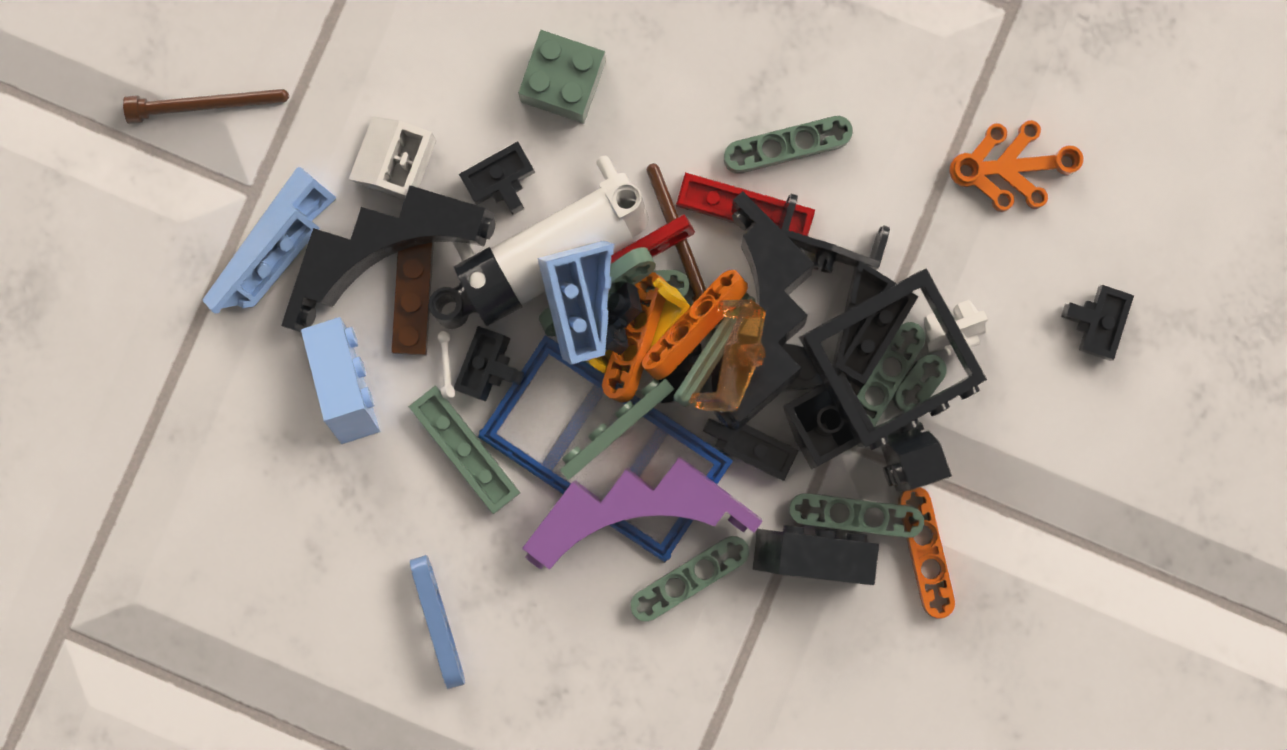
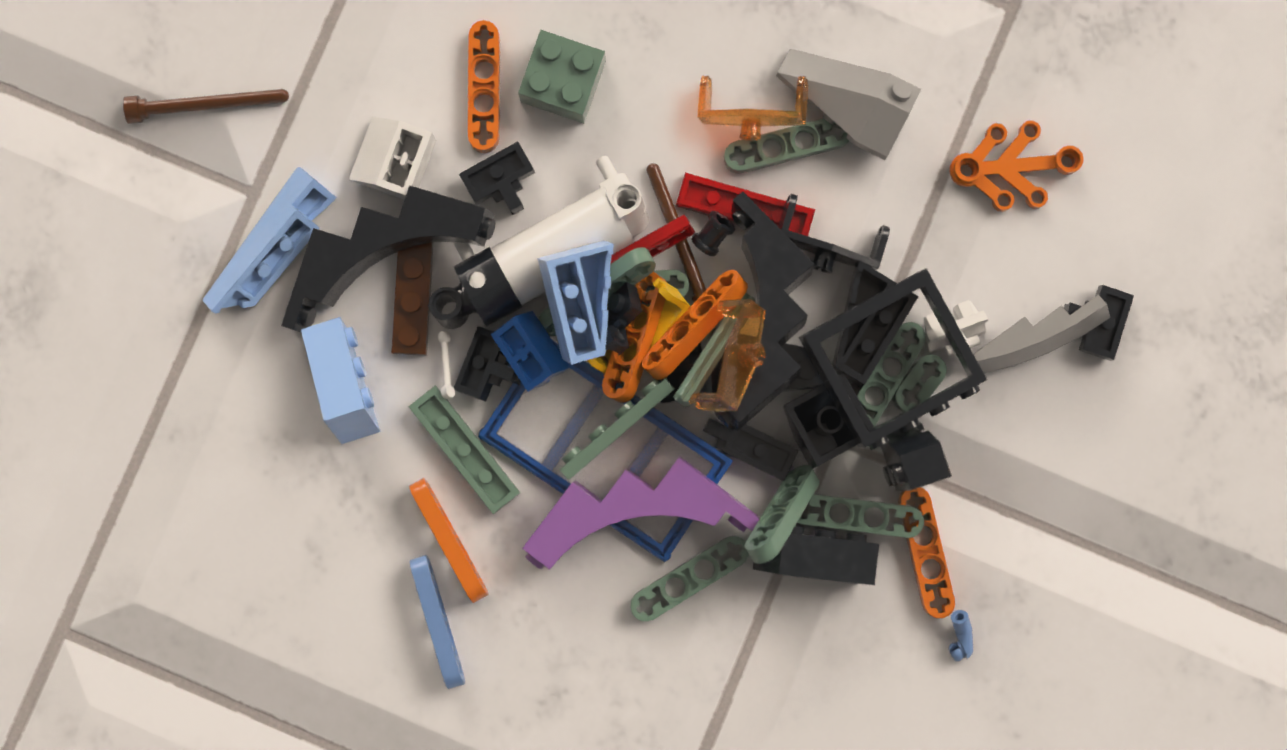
(448, 540): none -> orange beam
(480, 86): none -> orange beam
(529, 350): none -> blue hinge
(713, 233): none -> black bush
(752, 119): none -> clear orange piece
(782, 514): none -> sand green beam
(858, 99): none -> light grey wedge
(964, 635): none -> medium blue arm
(1026, 342): none -> light grey slope

